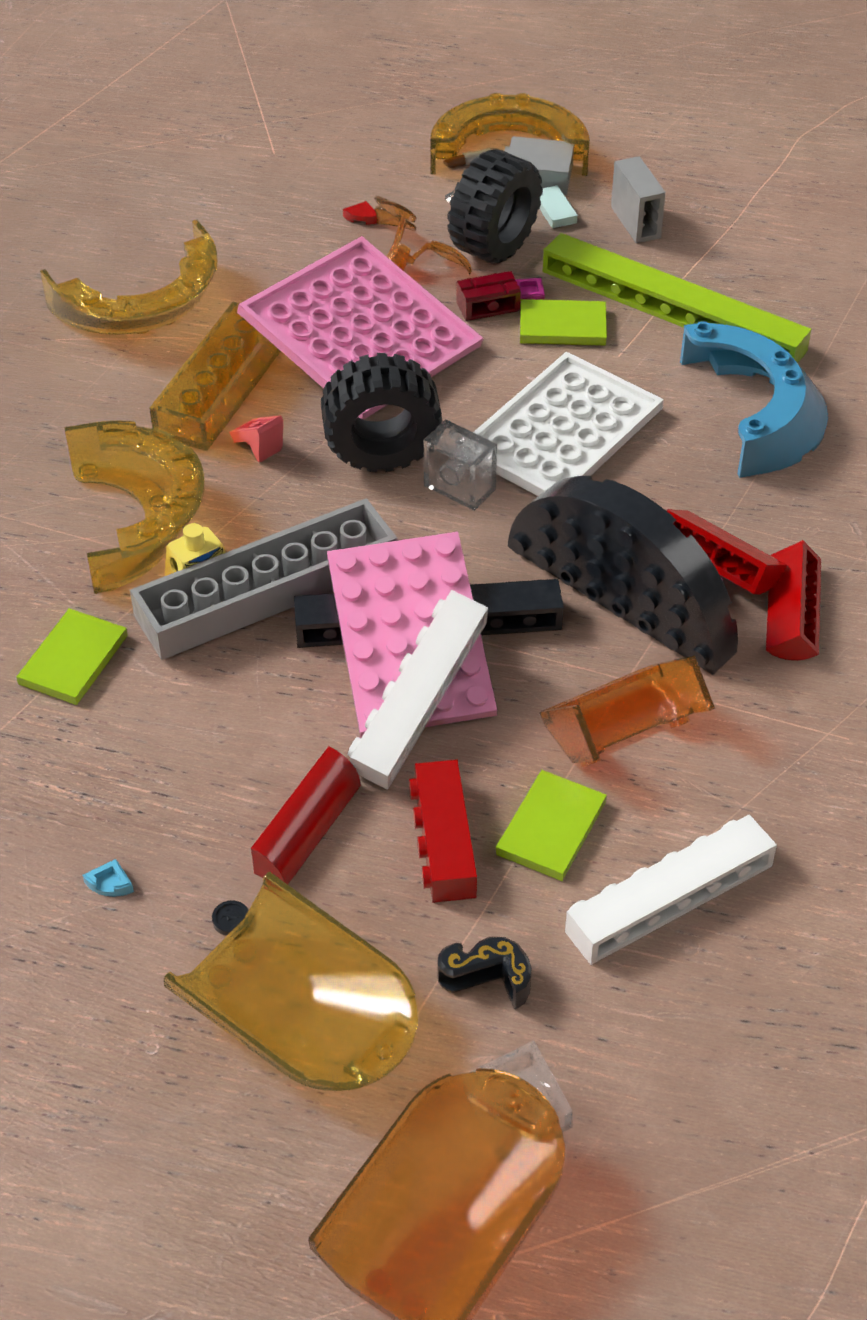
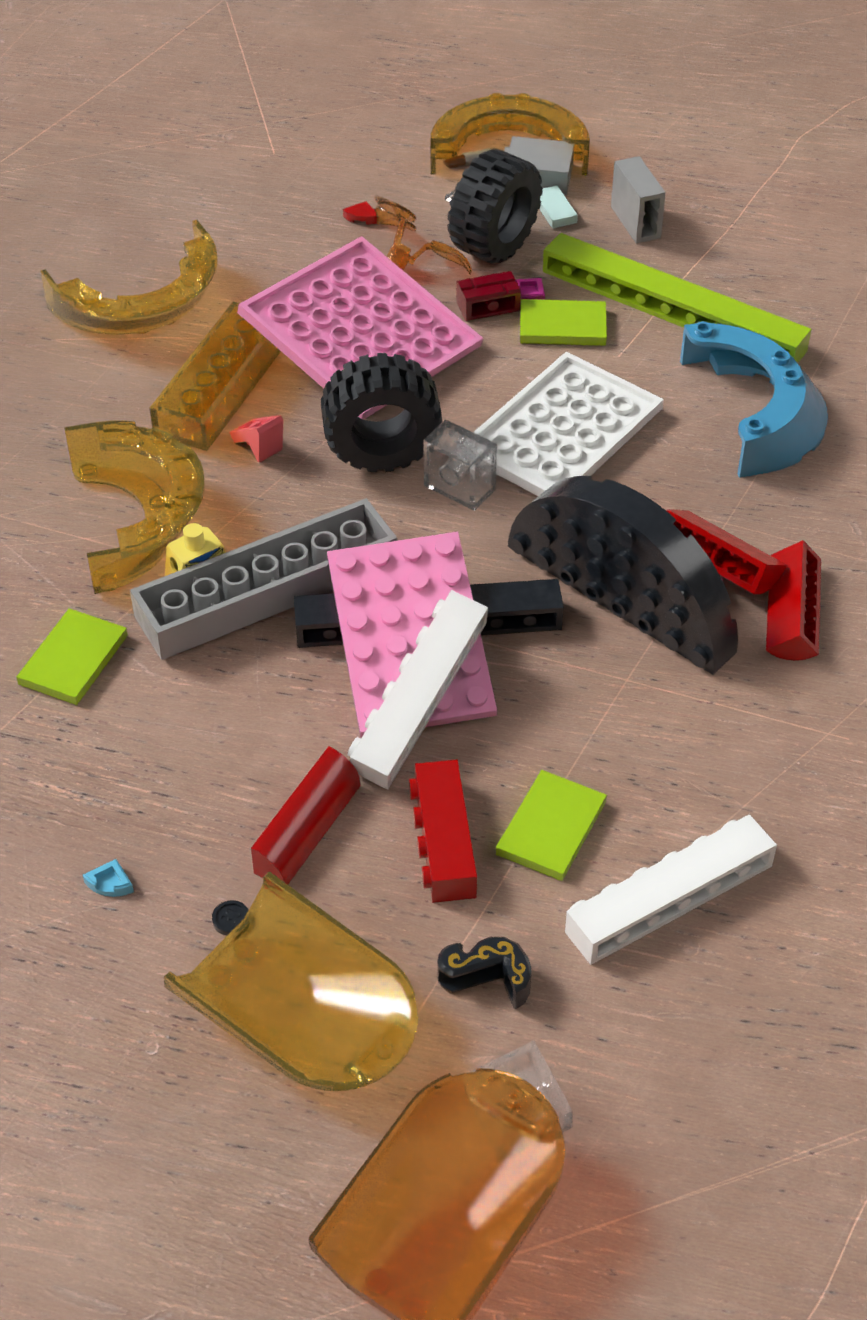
(627, 707): clear orange windscreen -> none

